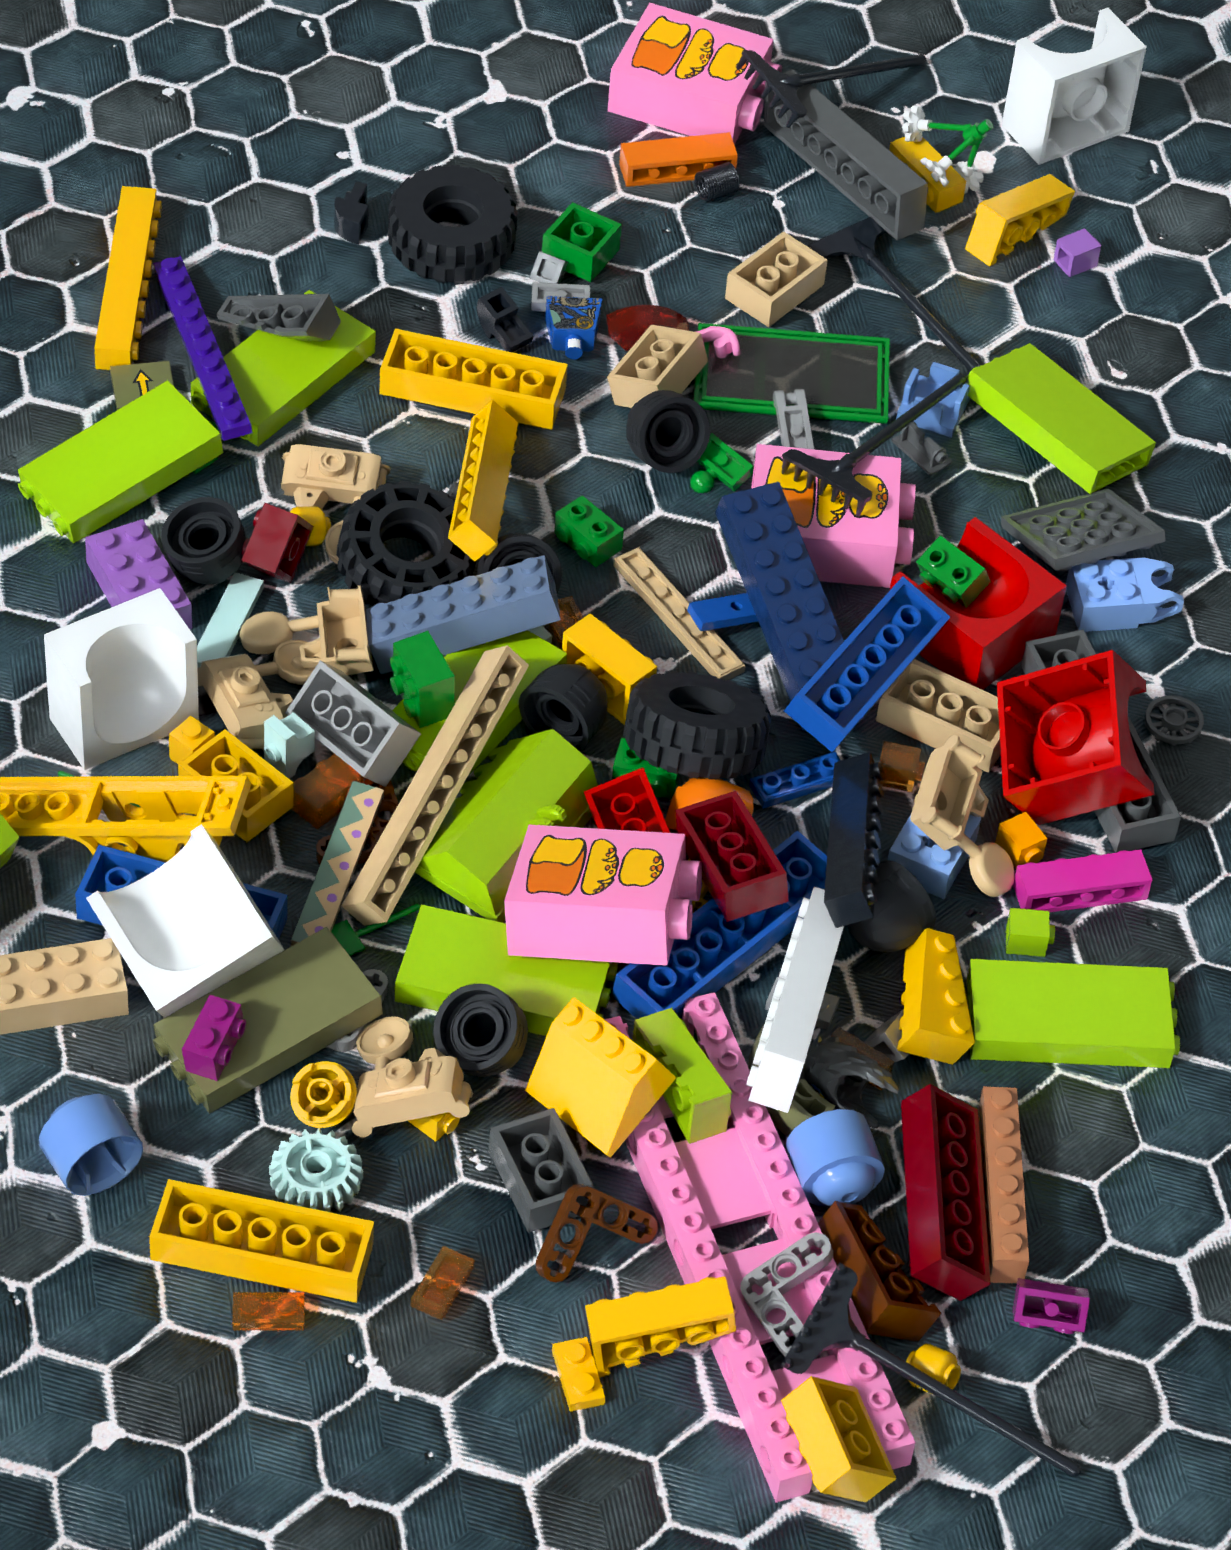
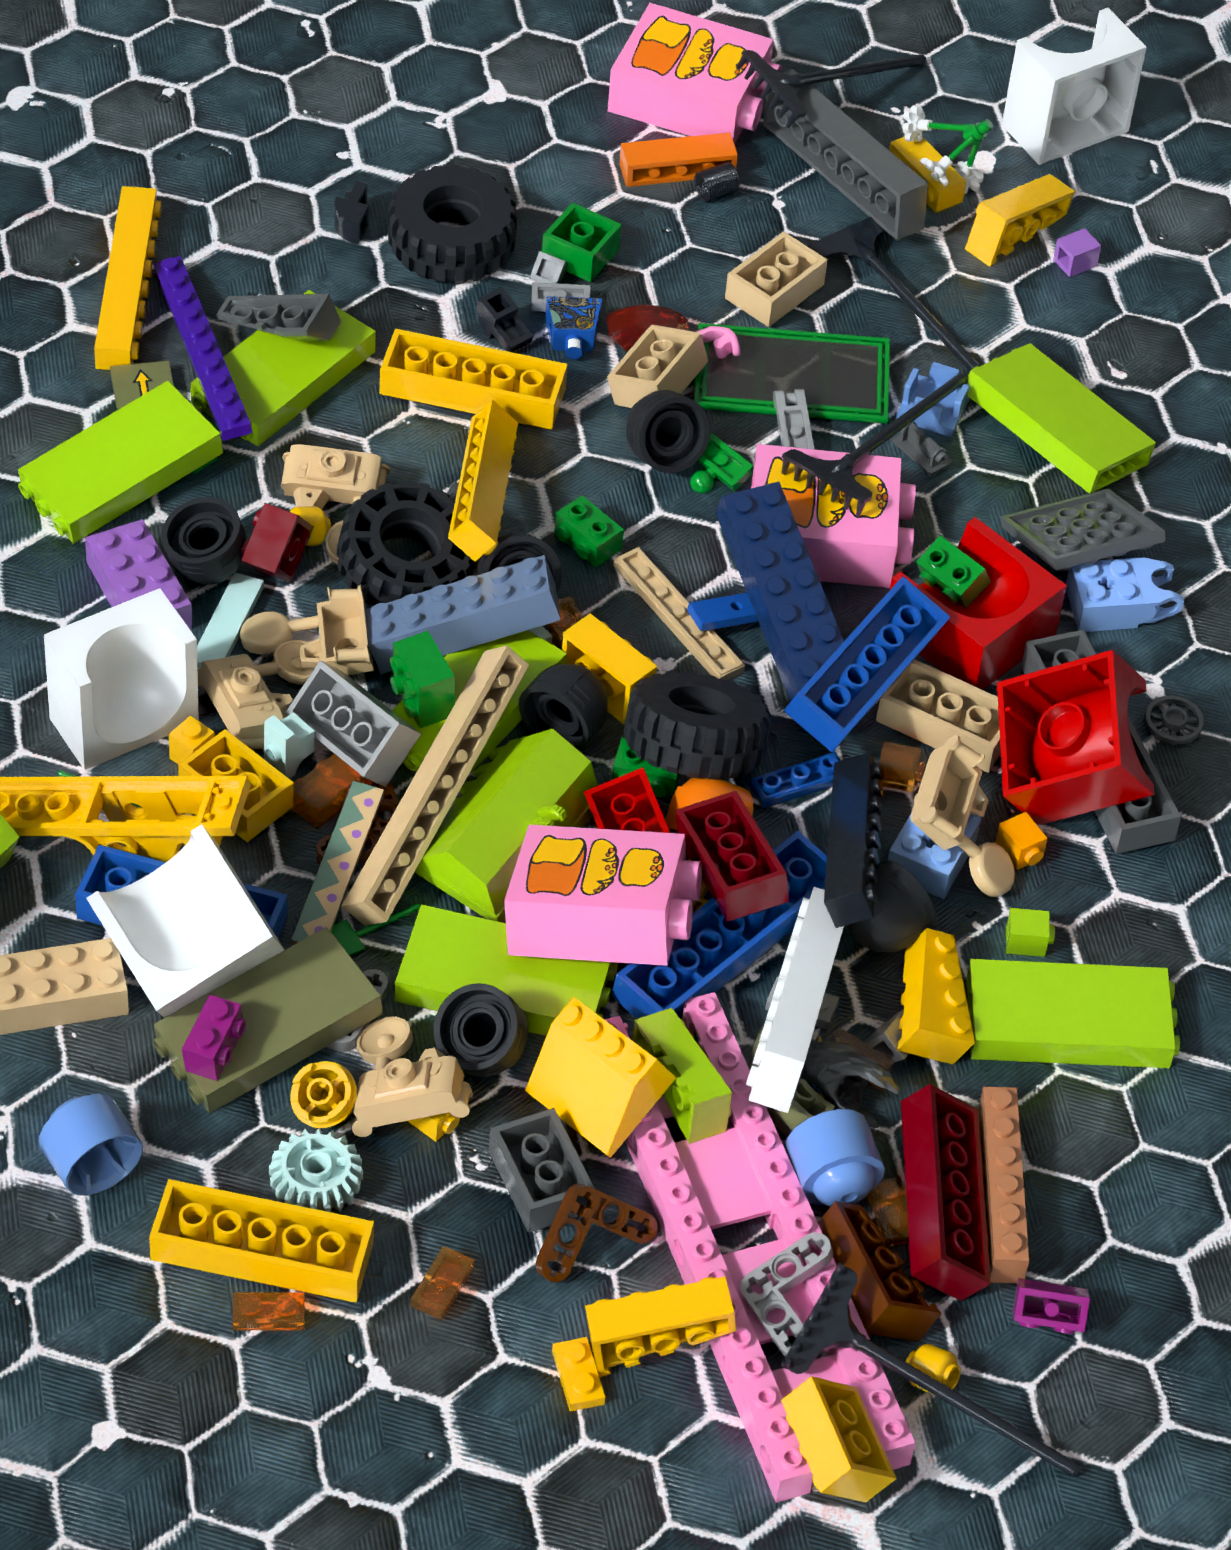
(890, 1210): none -> clear orange plate
(1083, 881): dark pink brick -> none

